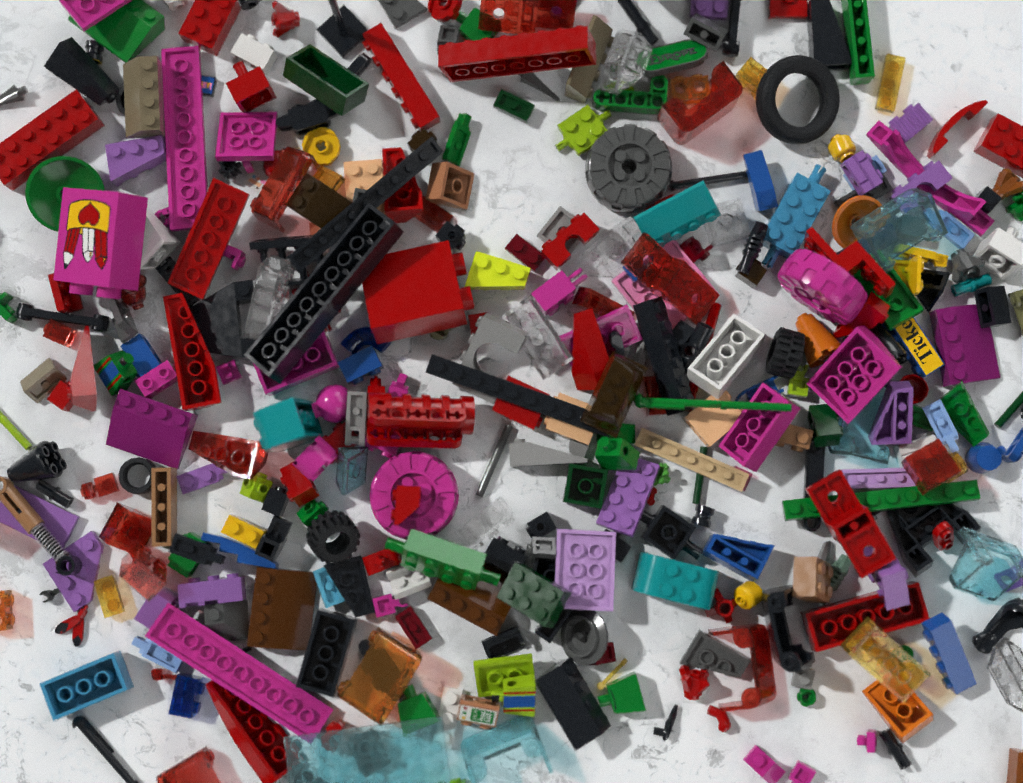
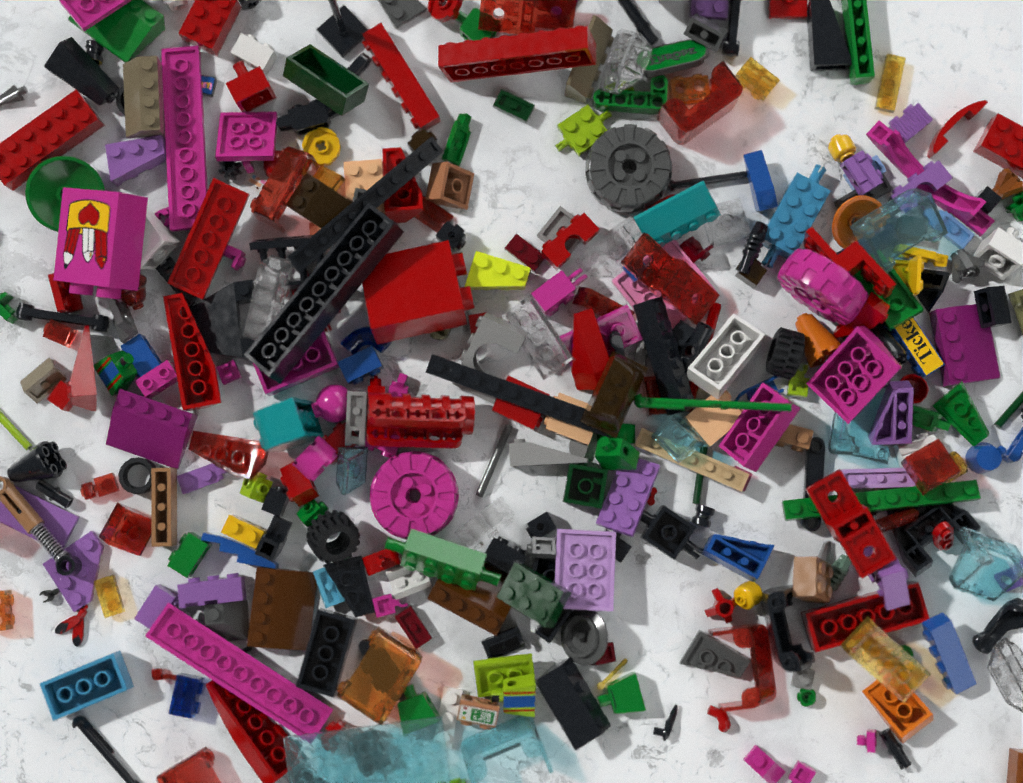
(143, 571): clear red brick -> none
(157, 654): light blue hinge -> none
(195, 550): black hinge -> none
(283, 19): red rock -> none
(407, 502): red slope -> none
(447, 34): dark grey bracket -> none
(533, 81): dark grey piece -> none
(662, 476): bright green plant -> none
(675, 580): teal brick -> none
(677, 438): none -> clear light blue slope
(693, 682): red rock -> none
(825, 424): dark green brick -> none
(828, 96): black tyre -> none
(897, 519): none -> clear red slope
(942, 424): light blue hinge -> none
(971, 285): teal pin -> none

